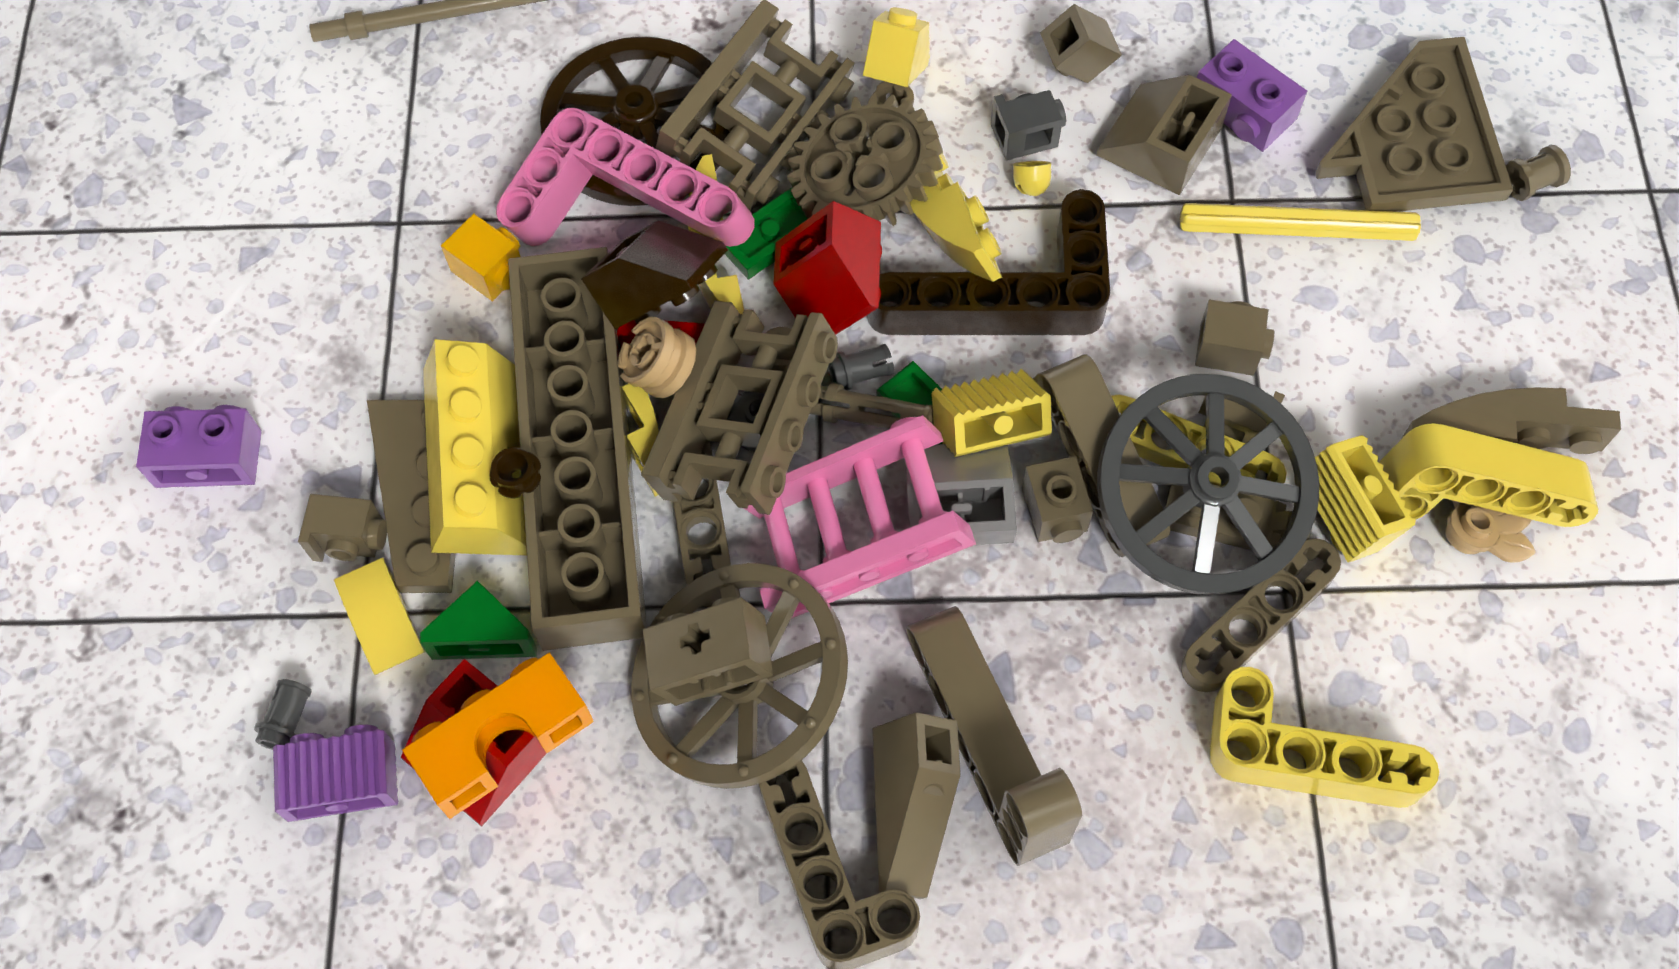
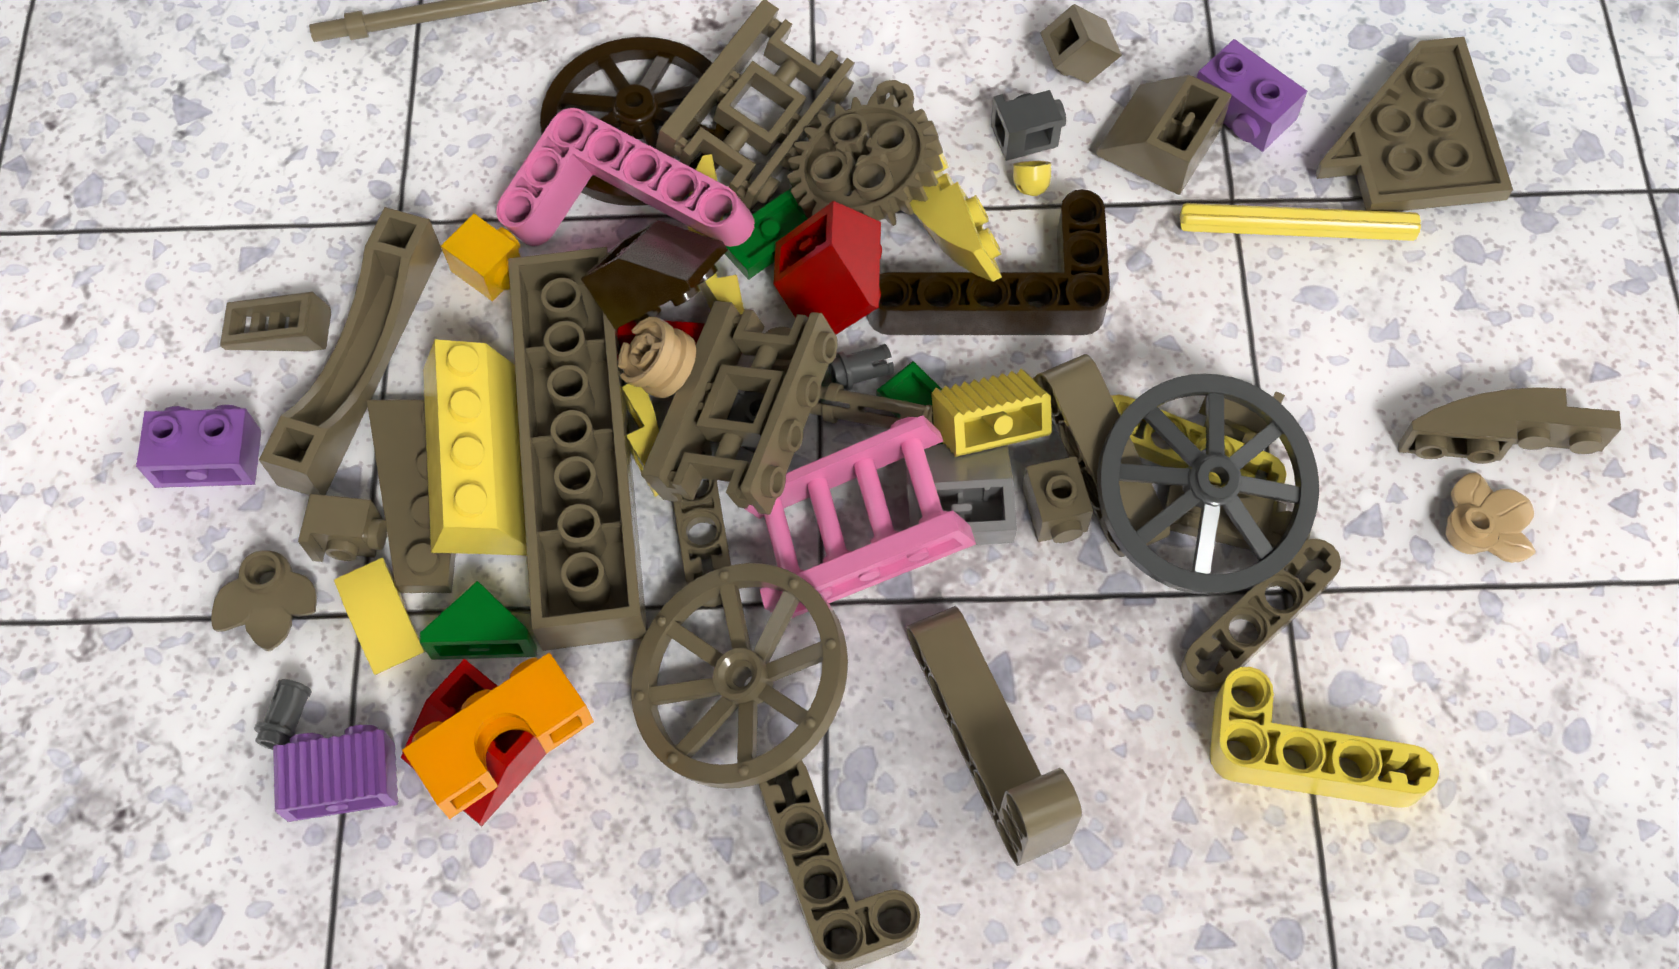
(264, 607): none -> dark tan plate
(305, 332): none -> dark tan slope
(321, 425): none -> dark tan arch
(514, 460): dark brown plate -> none
(707, 651): dark tan brick -> none
(897, 47): light yellow slope -> none
(913, 797): dark tan slope -> none
(1233, 337): dark tan brick -> none
(1359, 499): light yellow brick -> none
(1490, 474): light yellow beam -> none
(1545, 169): dark tan bush -> none

